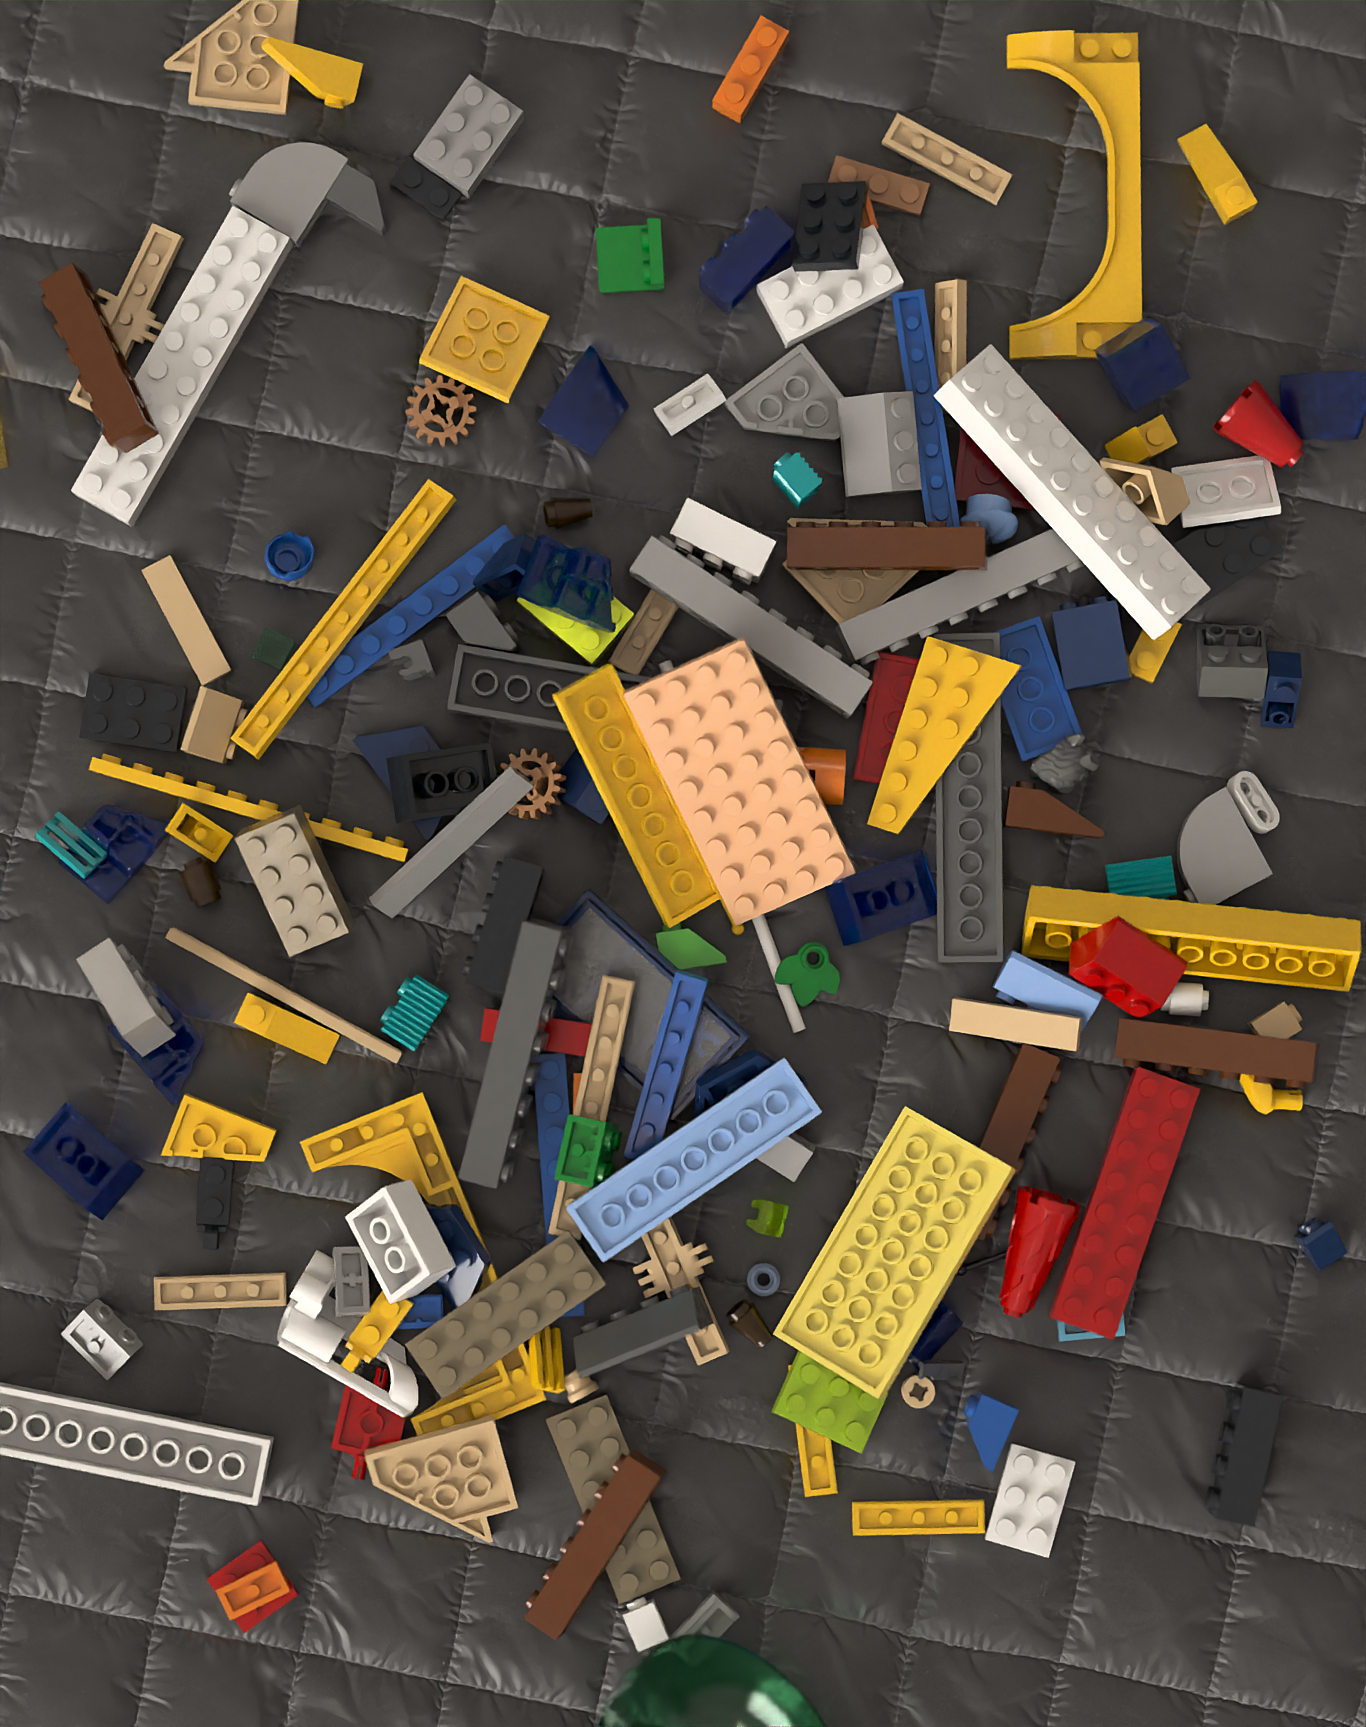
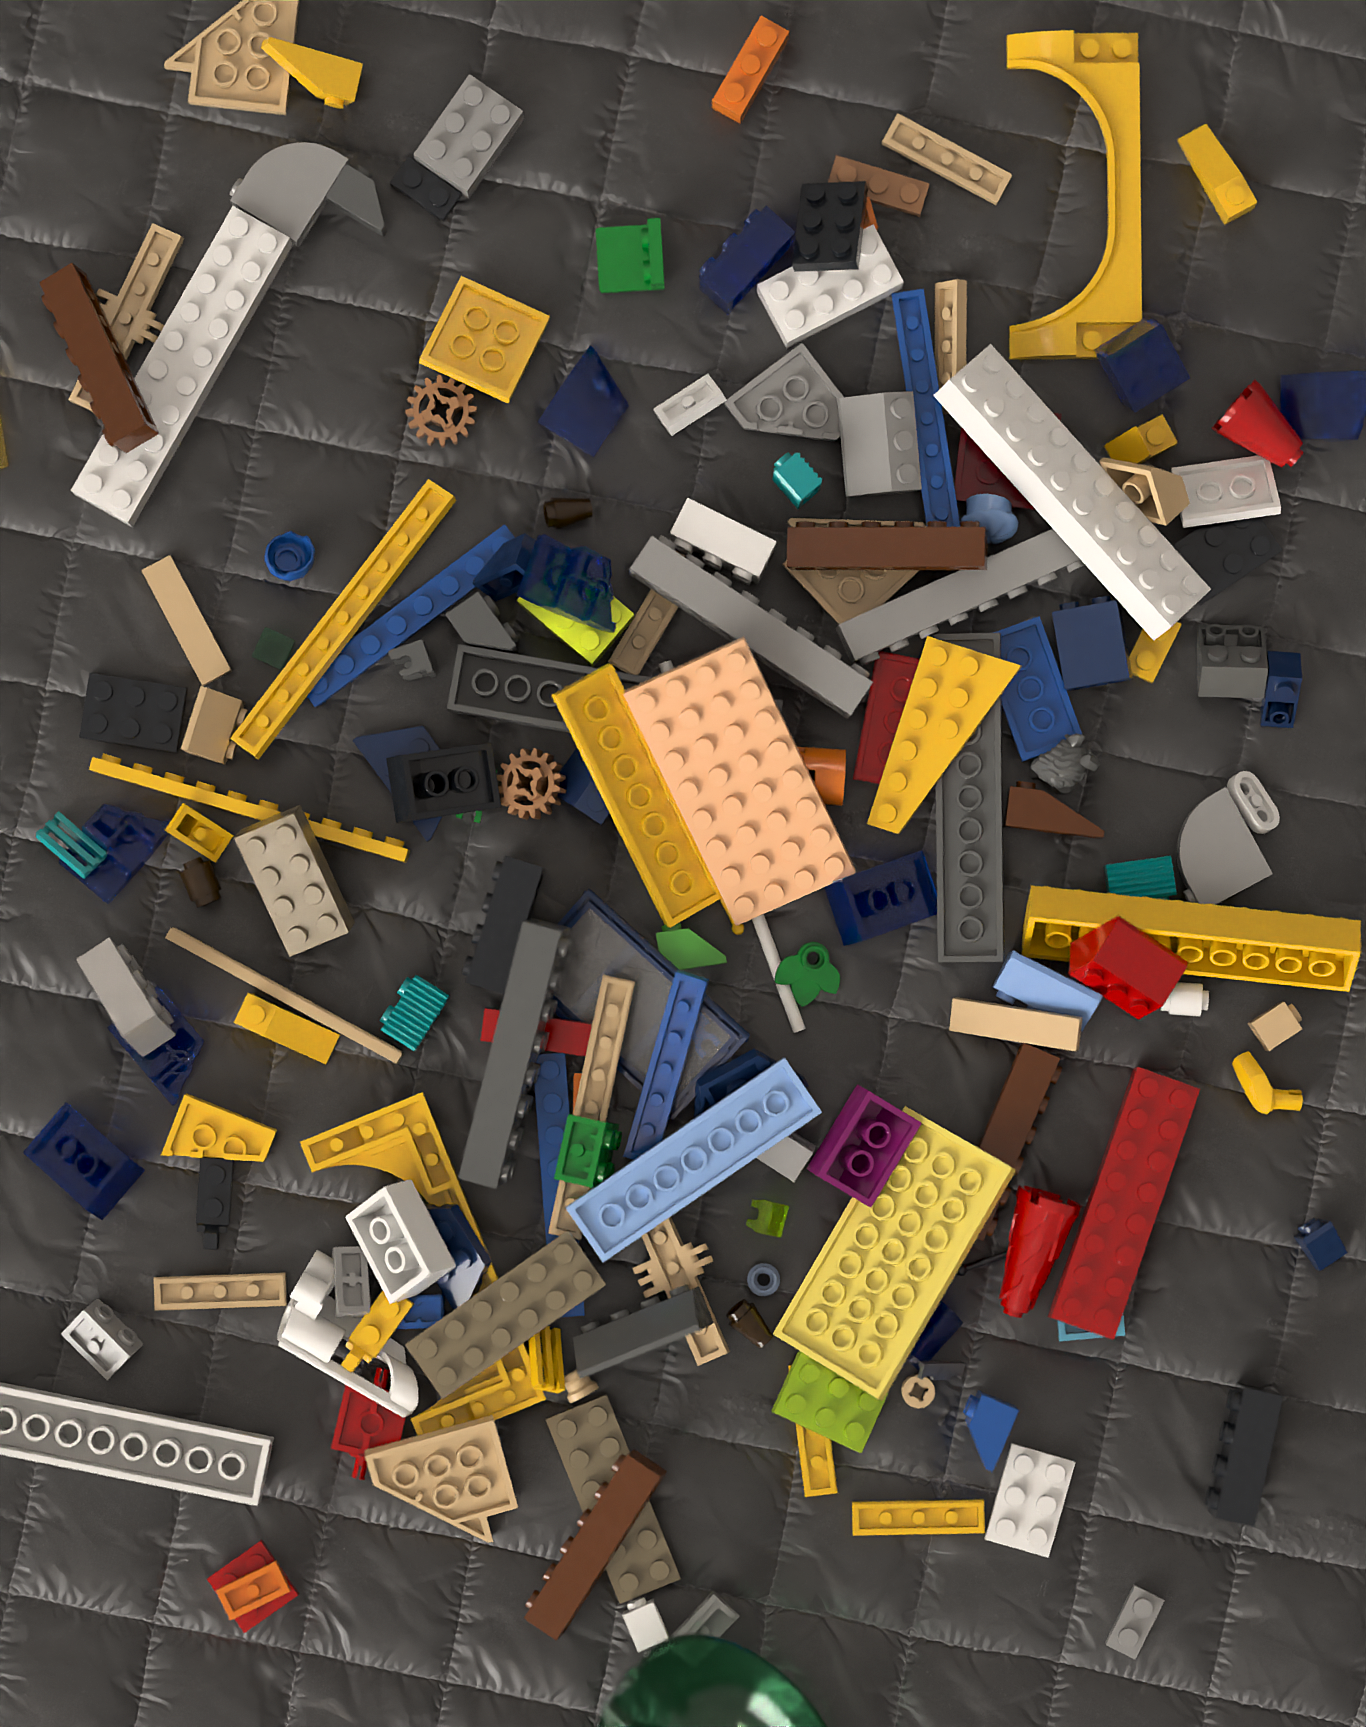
(451, 842): light grey tile -> none
(863, 1145): none -> magenta slope
(1134, 1621): none -> light grey plate
(1217, 1051): reddish brown brick -> none

